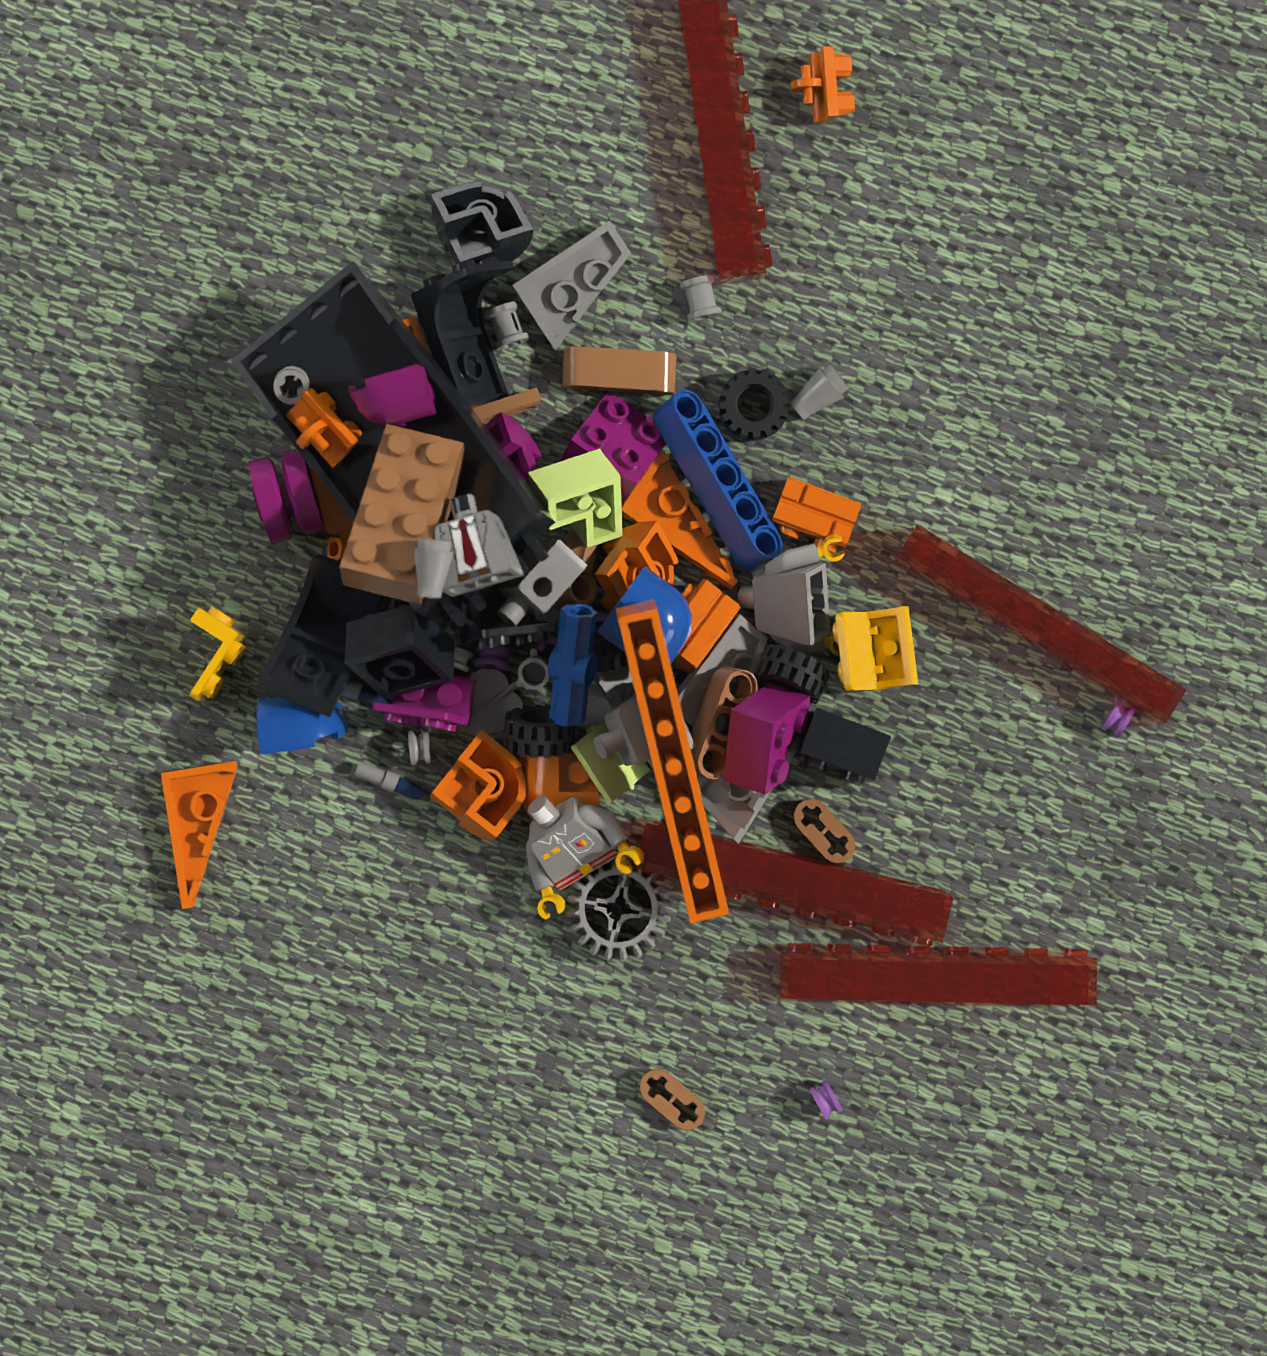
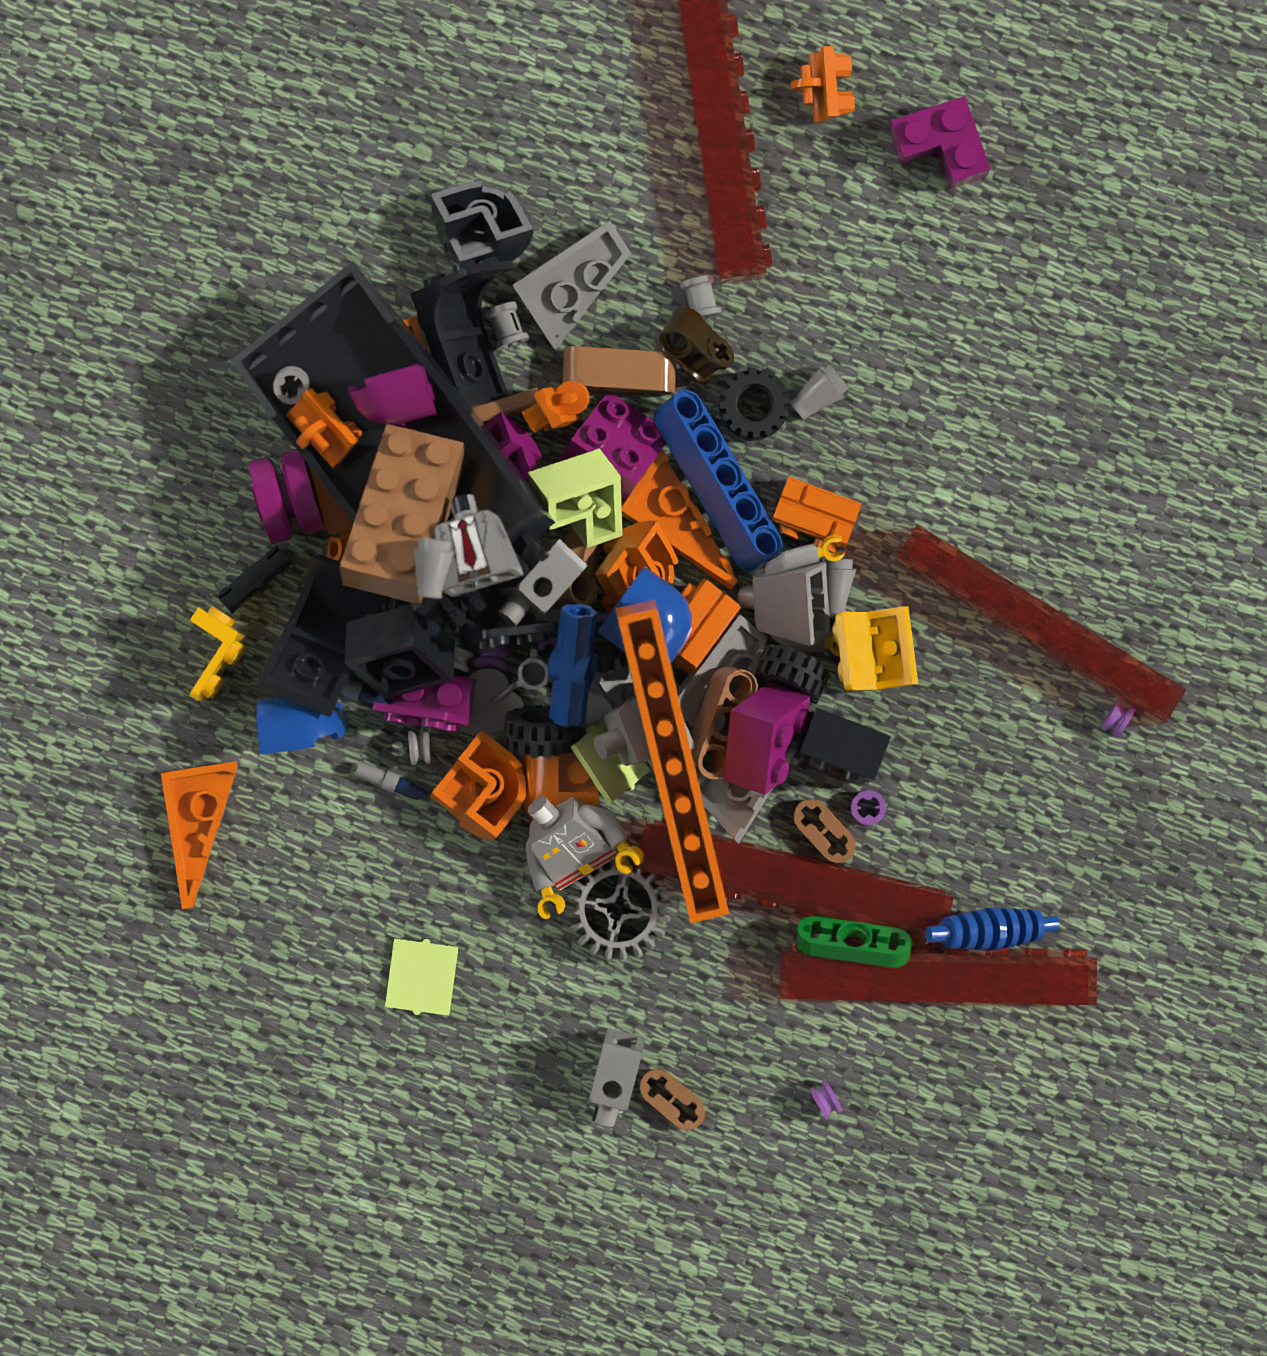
(254, 579): none -> black pin
(421, 977): none -> yellowish green piece
(557, 406): none -> orange hips
(617, 1063): none -> light grey torso
(694, 345): none -> dark brown piece
(839, 582): none -> light grey cone
(842, 929): none -> green beam
(868, 819): none -> medium lavender bush
(945, 131): none -> magenta brick
(992, 929): none -> blue piece

